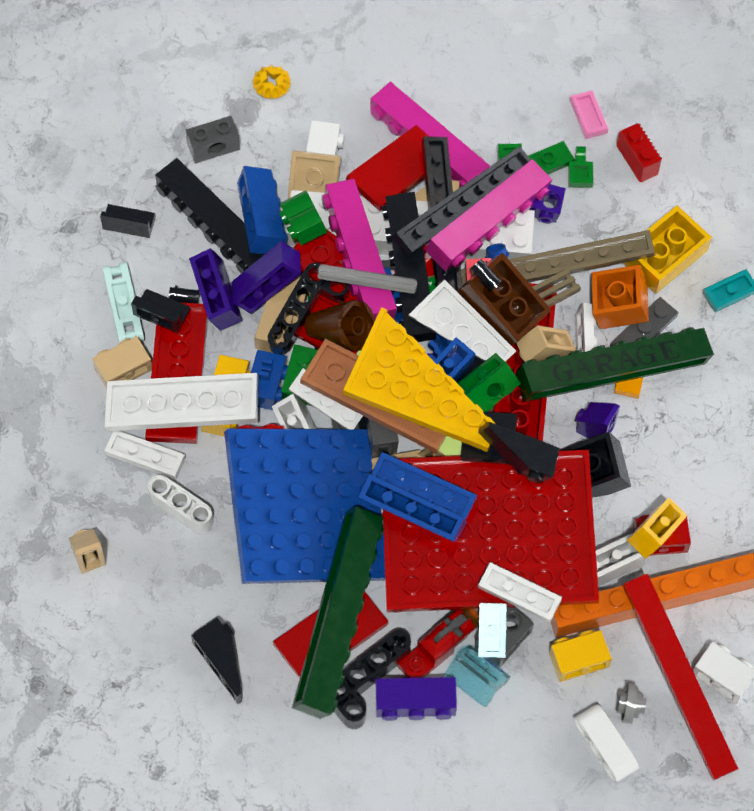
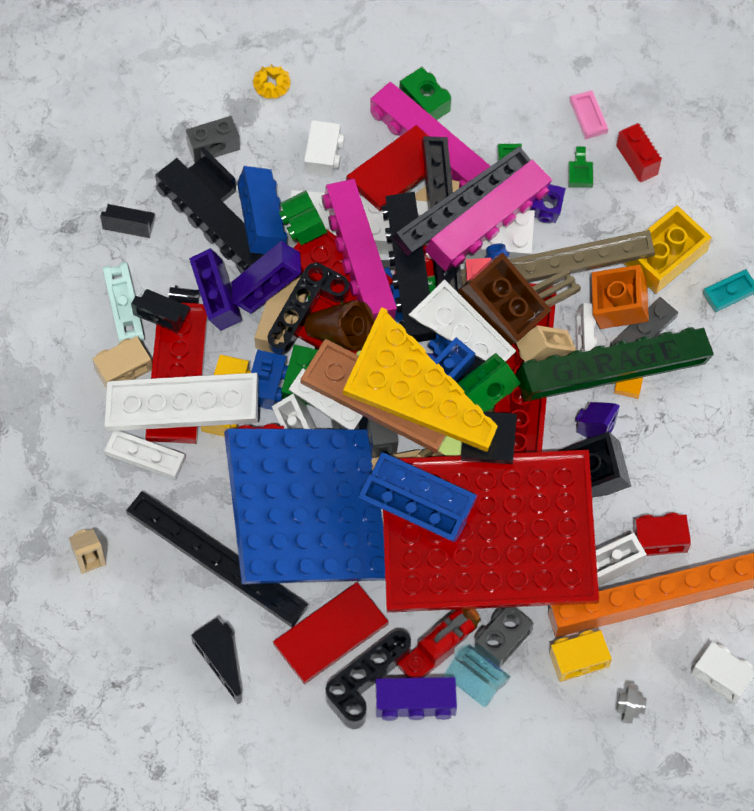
(174, 494): white beam -> none
(214, 175): none -> black panel
(214, 558): none -> black plate
(312, 171): tan tile -> none
(338, 613): dark green brick -> none
(367, 278): light grey axle -> none
(421, 83): none -> green brick
(485, 274): black pin -> none
(492, 630): plate -> none
(519, 592): white plate -> none
(525, 454): black slope -> none
(553, 157): green plate -> none
(606, 743): white beam -> none
(657, 528): yellow brick -> none
(680, 677): red tile -> none

